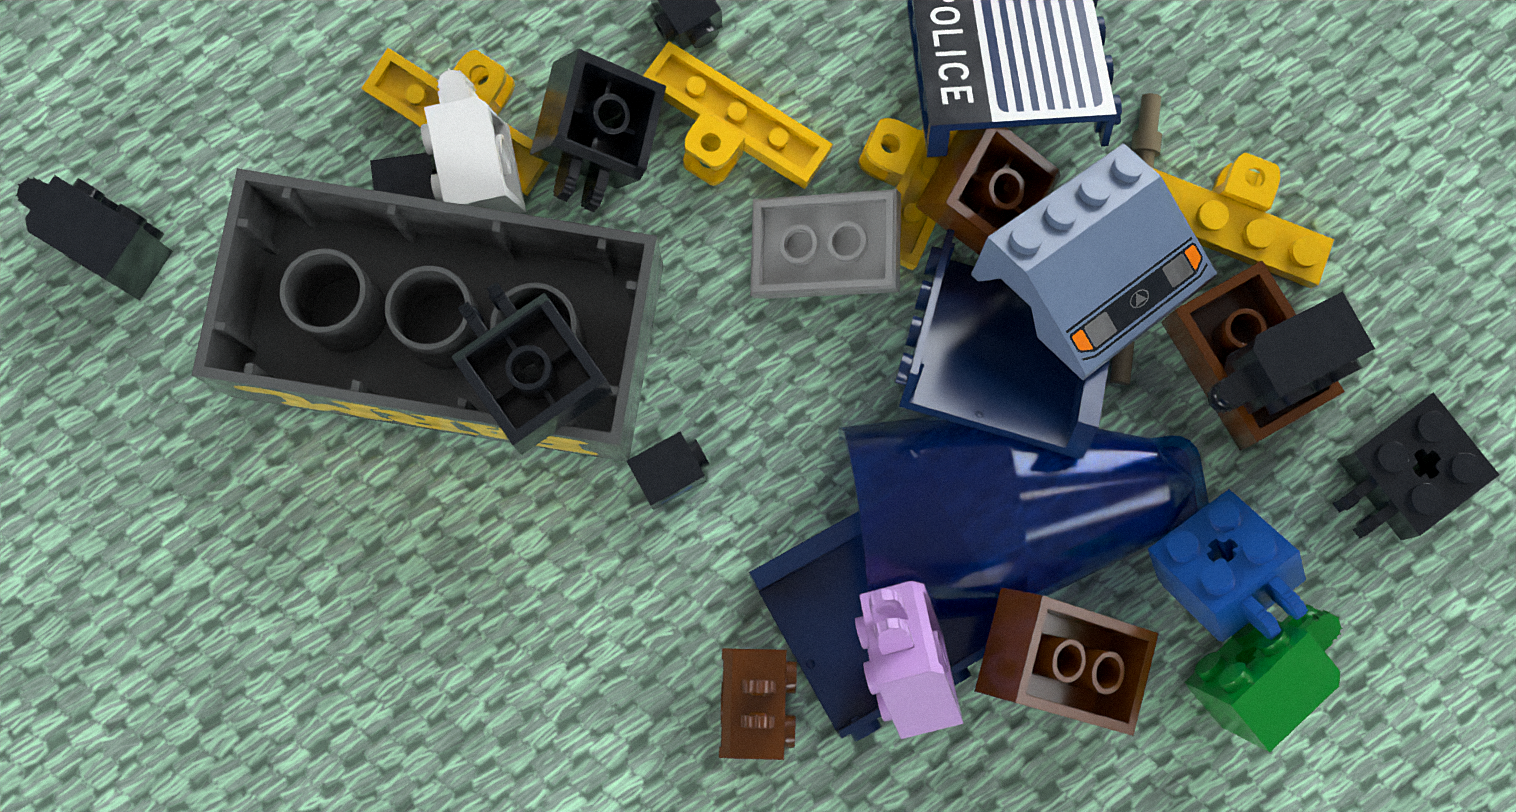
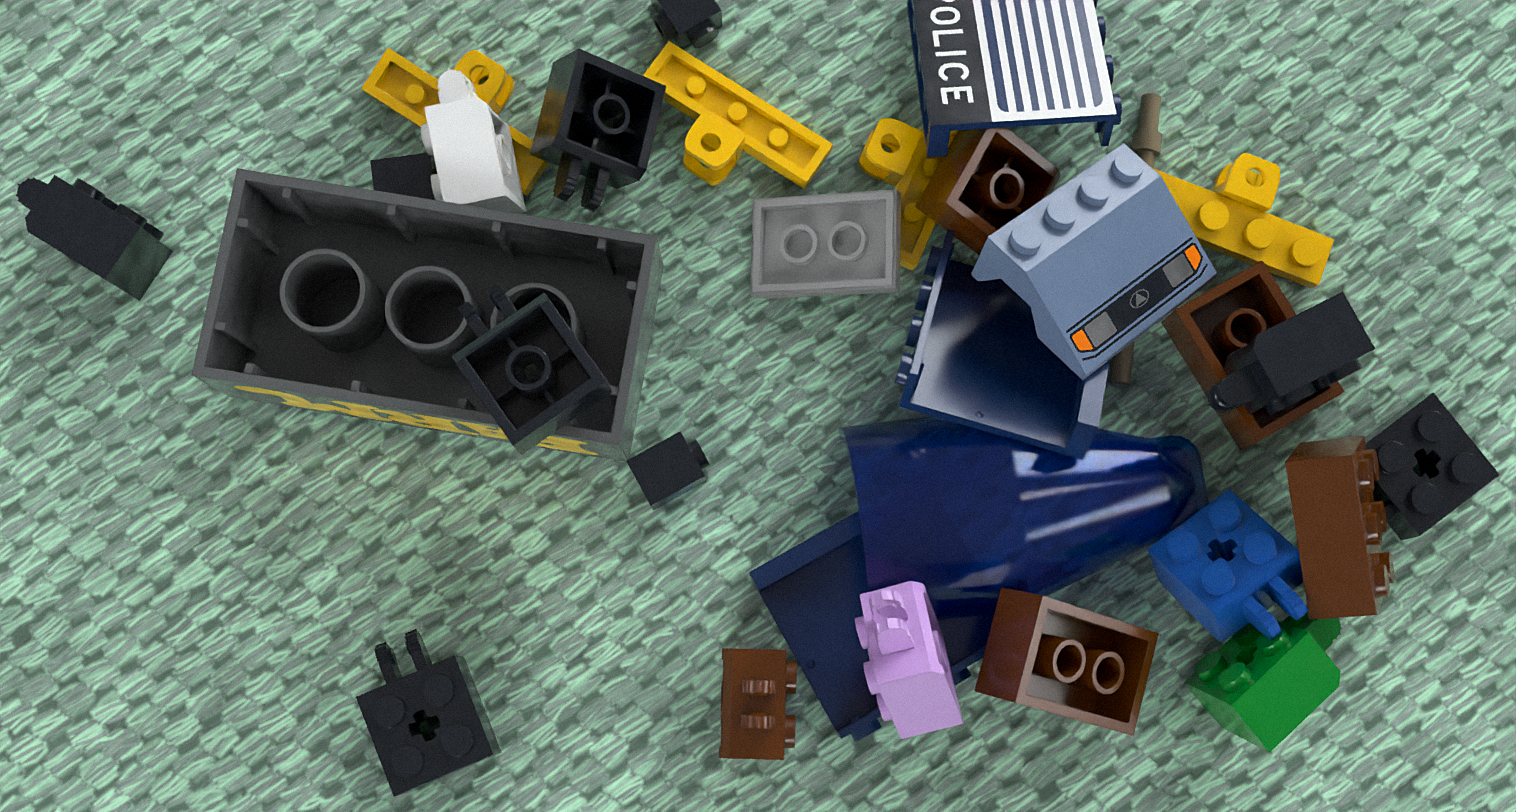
(397, 709): none -> black hinge
(1339, 527): none -> reddish brown brick

